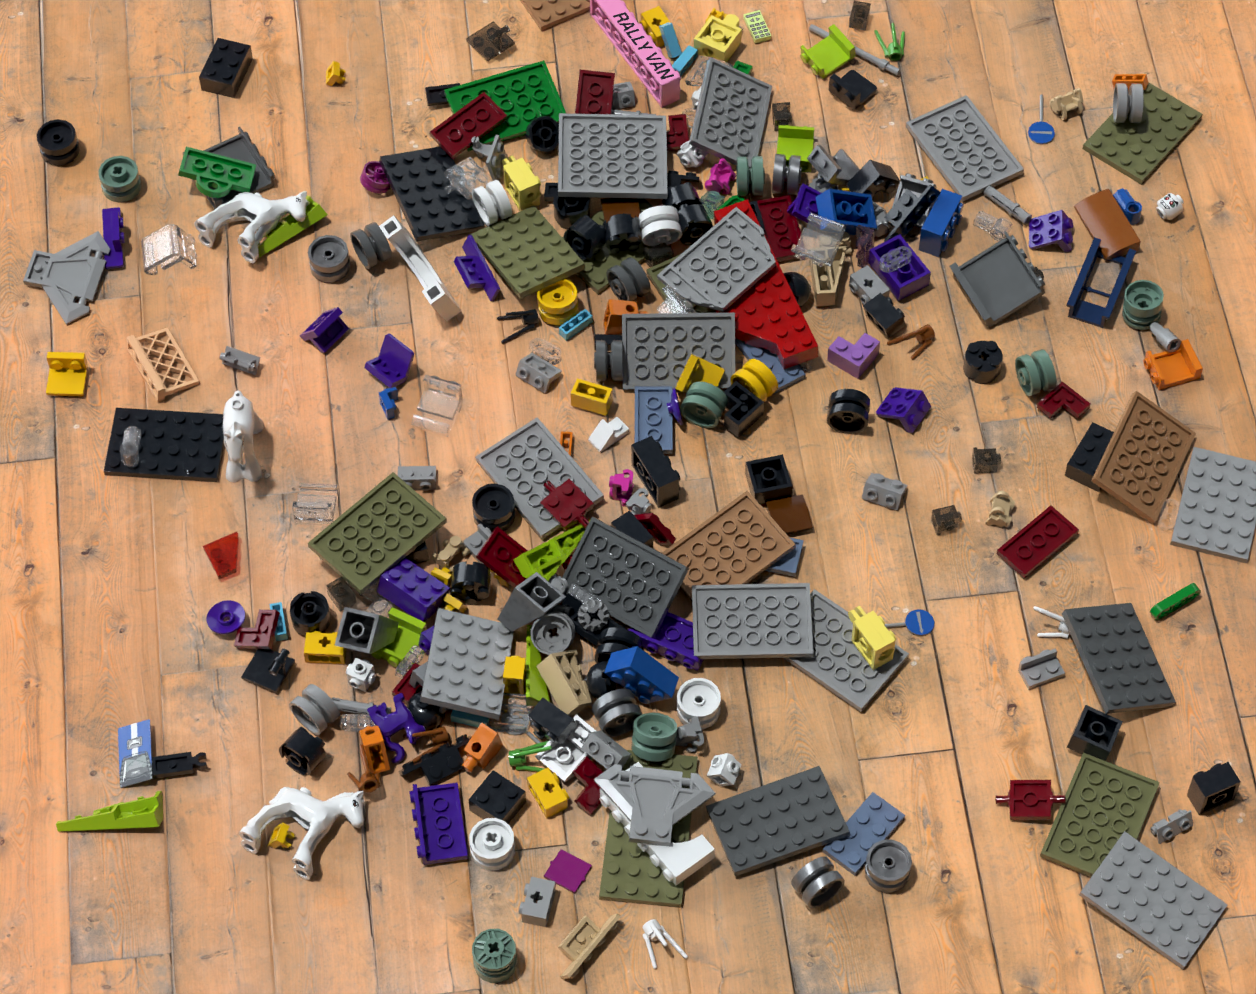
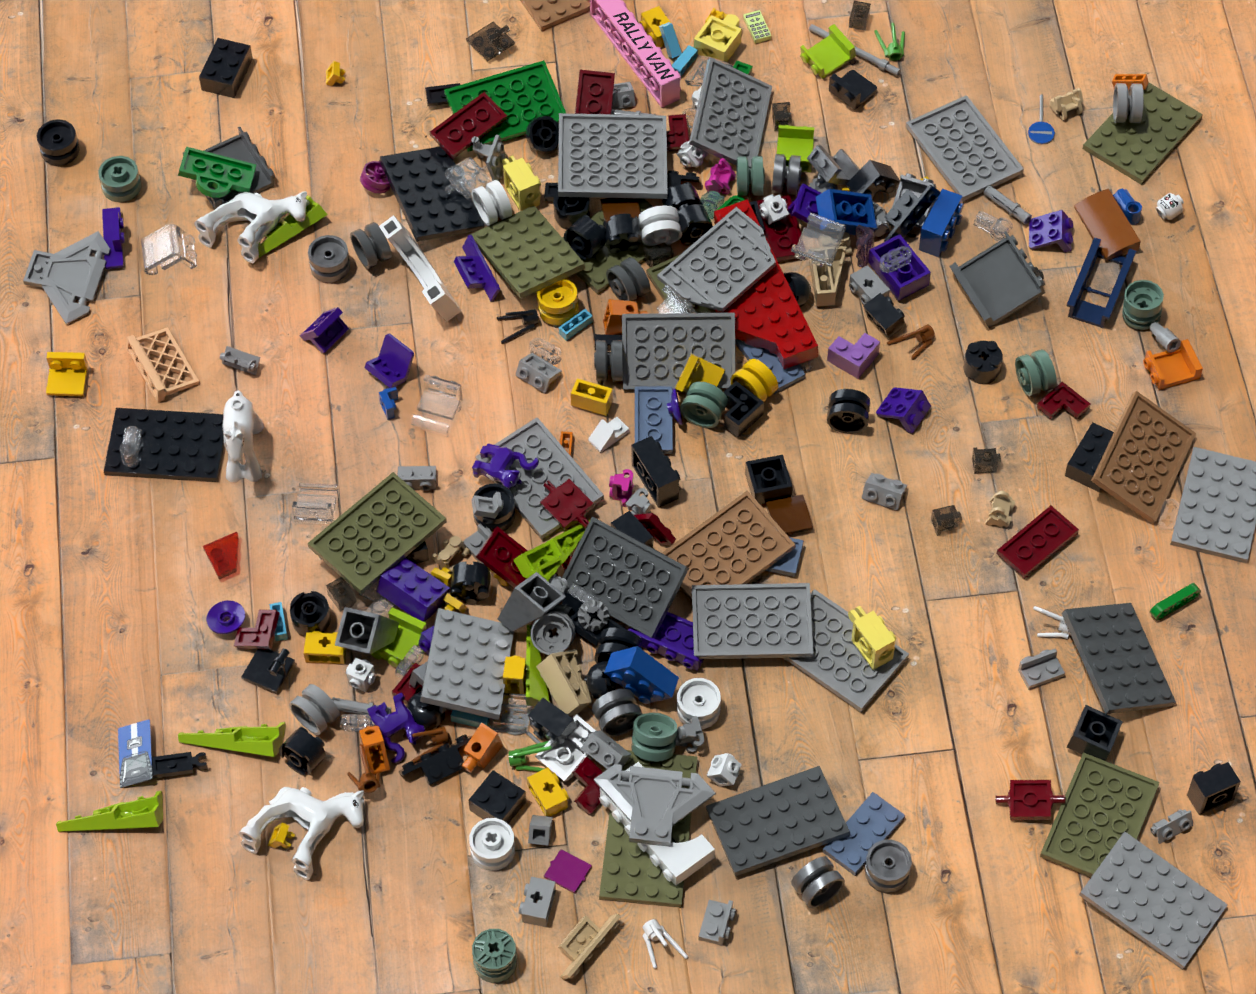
(253, 740): none -> lime wedge
(439, 823): dark purple bracket -> none
(487, 506): none -> light grey bracket
(500, 463): none -> dark purple animal
(540, 830): none -> light grey brick
(716, 921): none -> light grey bracket
(773, 208): none -> white brick
(917, 622): blue piece -> none

